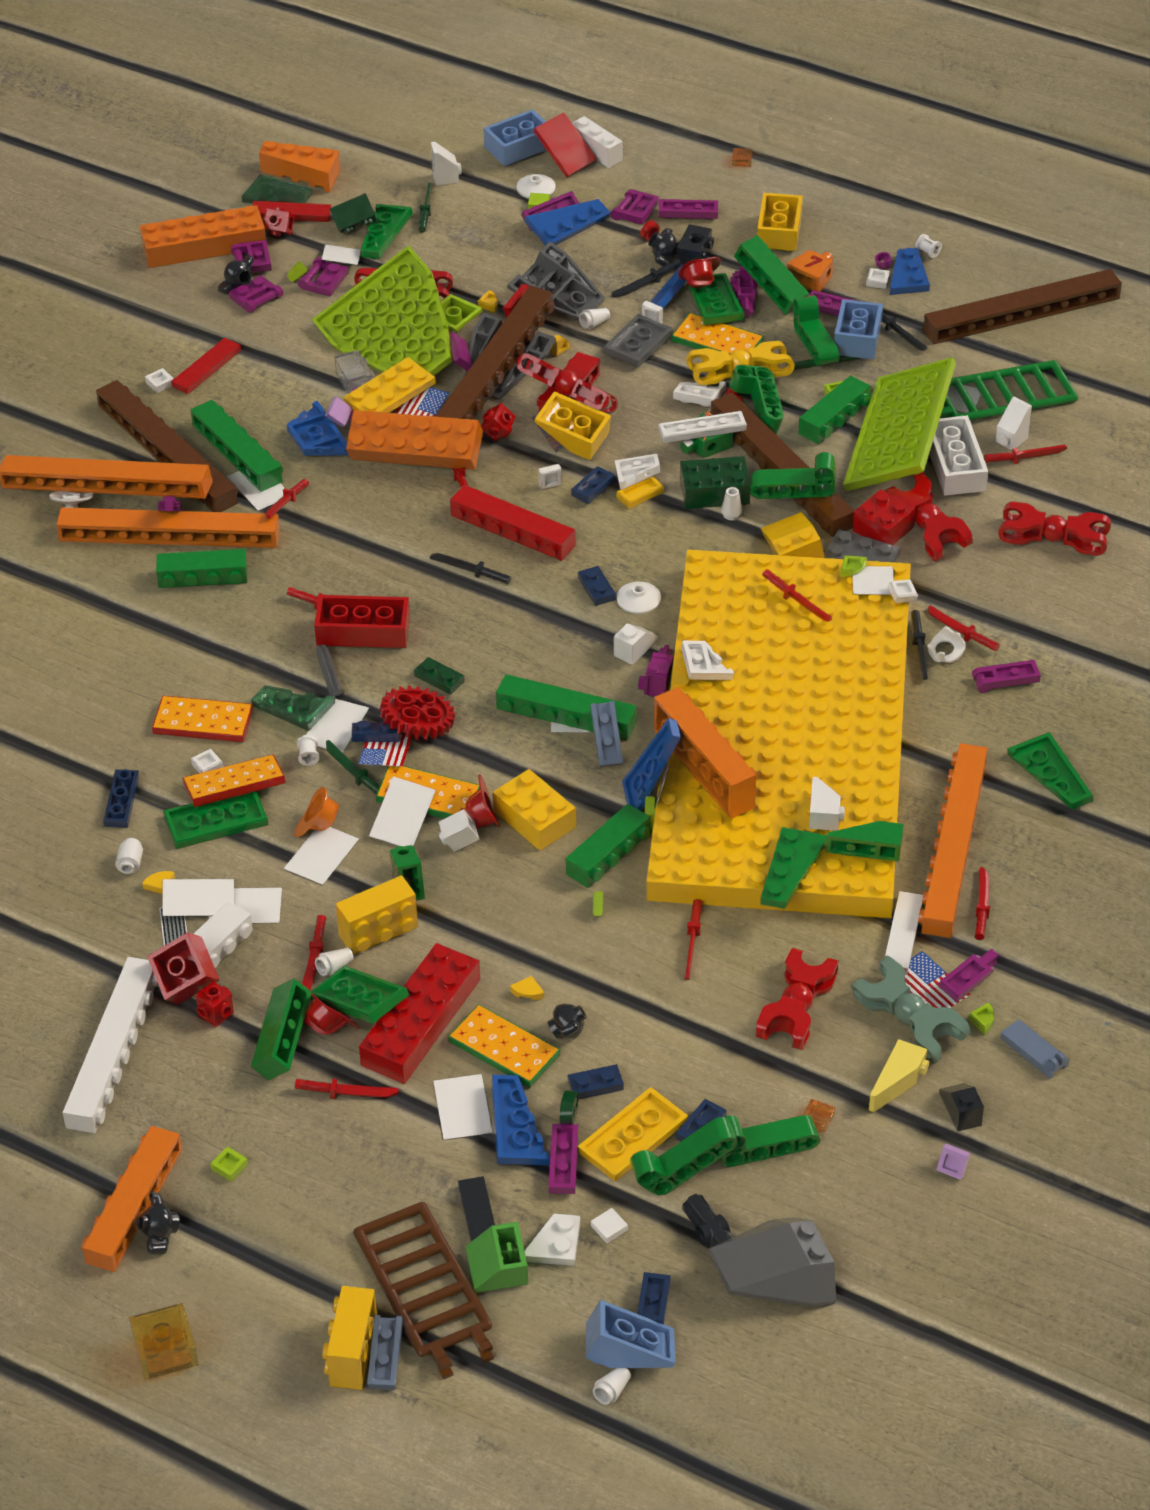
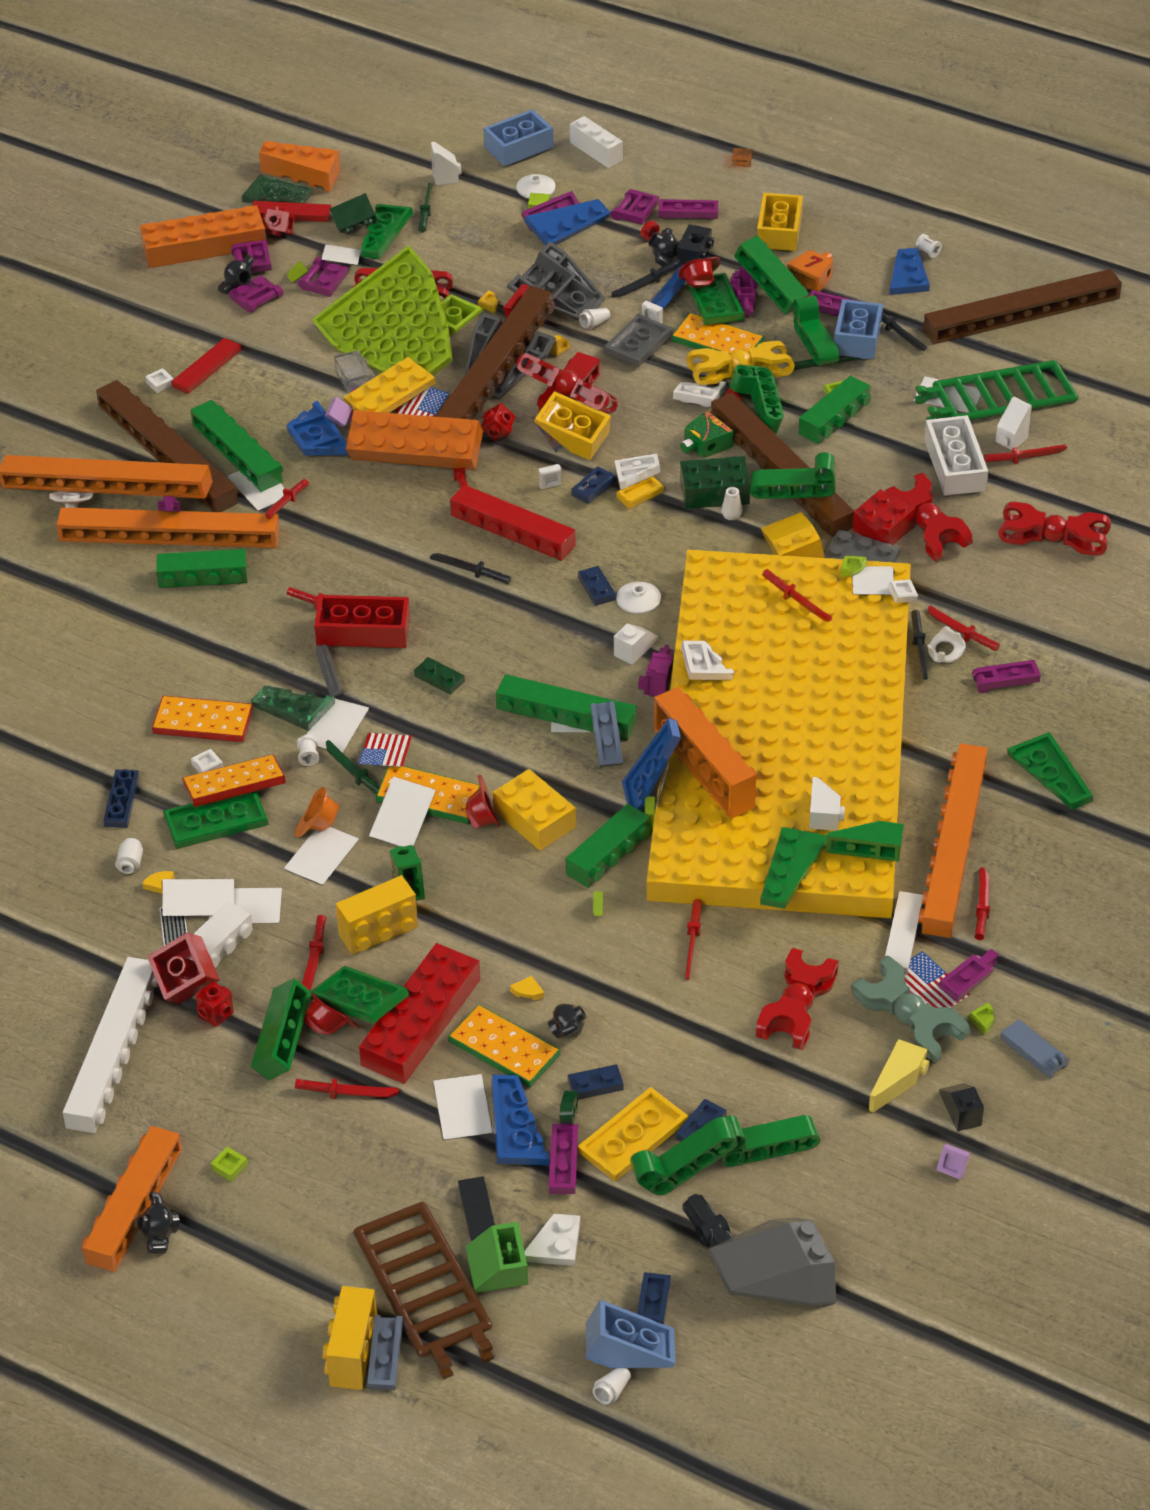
(163, 1341): clear yellow brick -> none
(332, 961): white cone -> none
(373, 732): dark blue plate -> none
(417, 712): red gear -> none
(458, 830): white brick -> none
(460, 351): magenta tile -> none
(565, 144): tile -> none
(609, 1225): white tile -> none
(702, 427): white tile -> none
(820, 1113): clear orange tile -> none
(878, 278): white tile -> none
(886, 257): magenta hinge -> none
(900, 424): lime plate -> none

